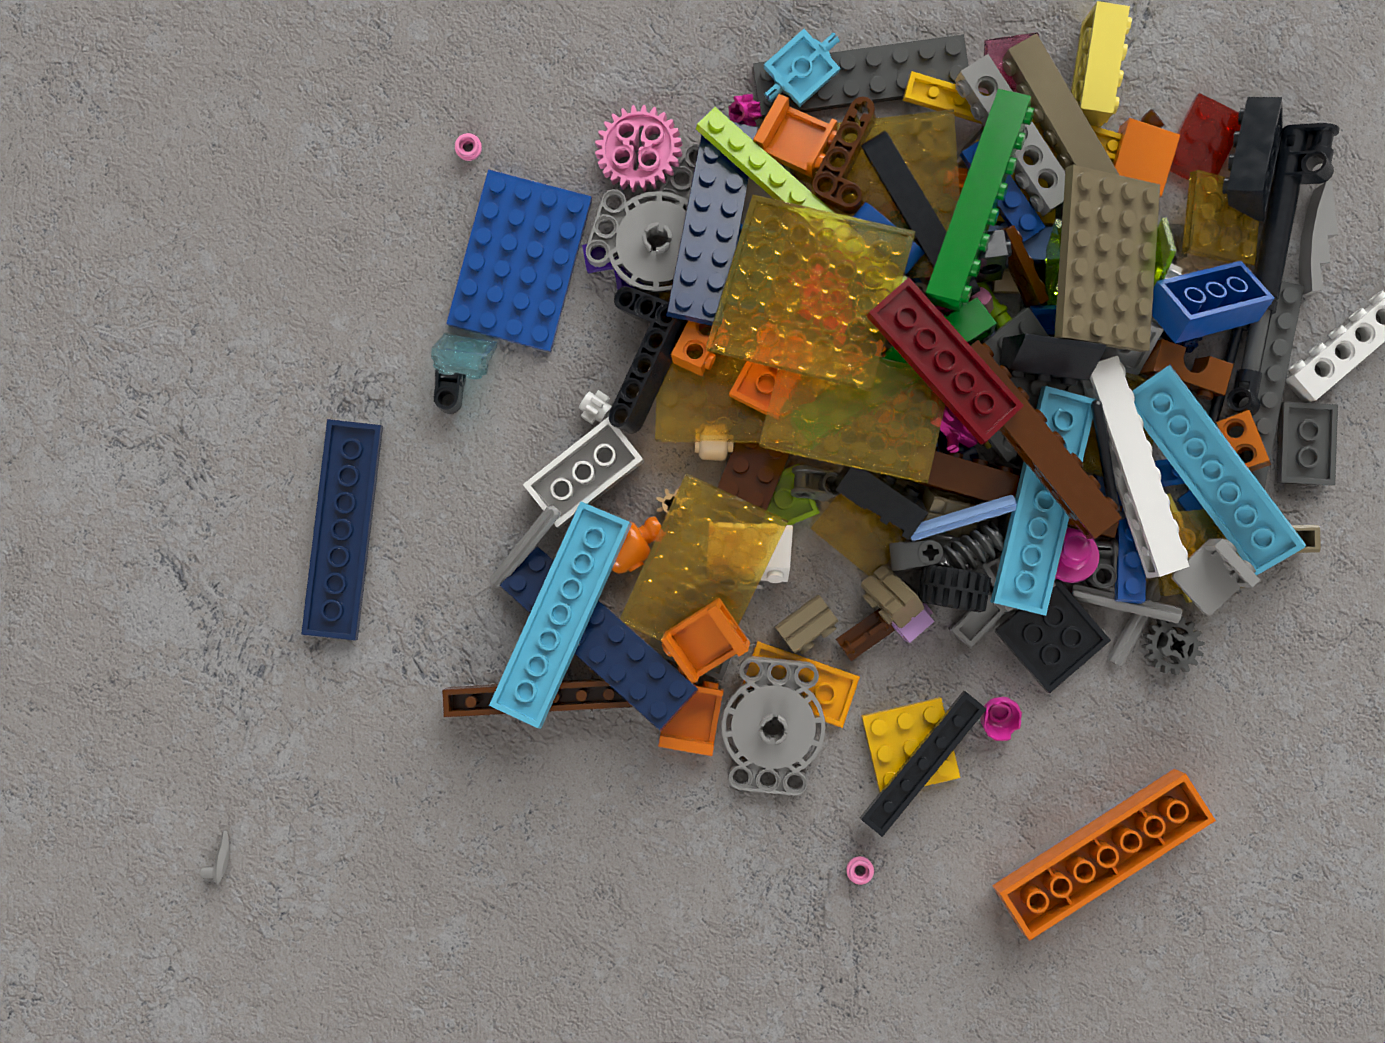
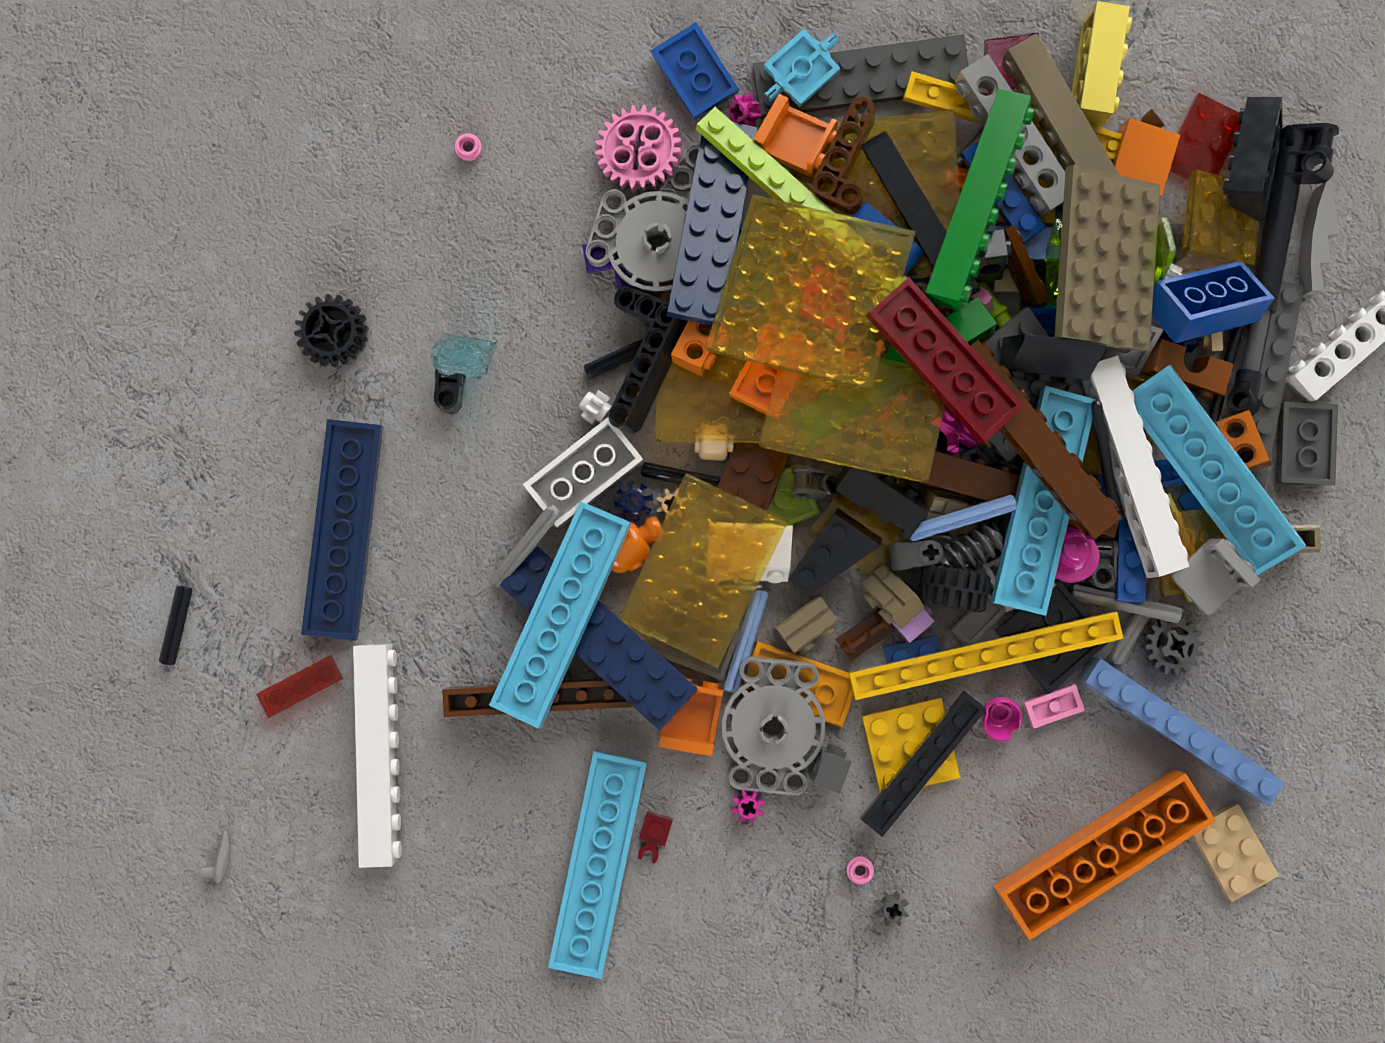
(175, 625): none -> black axle
(299, 686): none -> clear red plate
(310, 336): none -> black gear
(376, 755): none -> white brick
(519, 260): blue plate -> none
(597, 864): none -> medium azure plate
(612, 360): none -> black axle
(631, 509): none -> clear blue piece
(654, 832): none -> dark red plate
(674, 474): none -> black axle
(694, 71): none -> blue plate
(704, 640): orange panel -> none
(746, 639): none -> light blue axle
(749, 814): none -> dark pink gear
(830, 768): none -> dark grey brick
(833, 551): none -> black wedge
(894, 915): none -> dark grey gear
(908, 650): none -> blue plate
(985, 655): none -> yellow plate
(1053, 706): none -> bright pink plate
(1180, 731): none -> medium blue brick
(1211, 343): none -> tan plate
(1234, 853): none -> tan plate

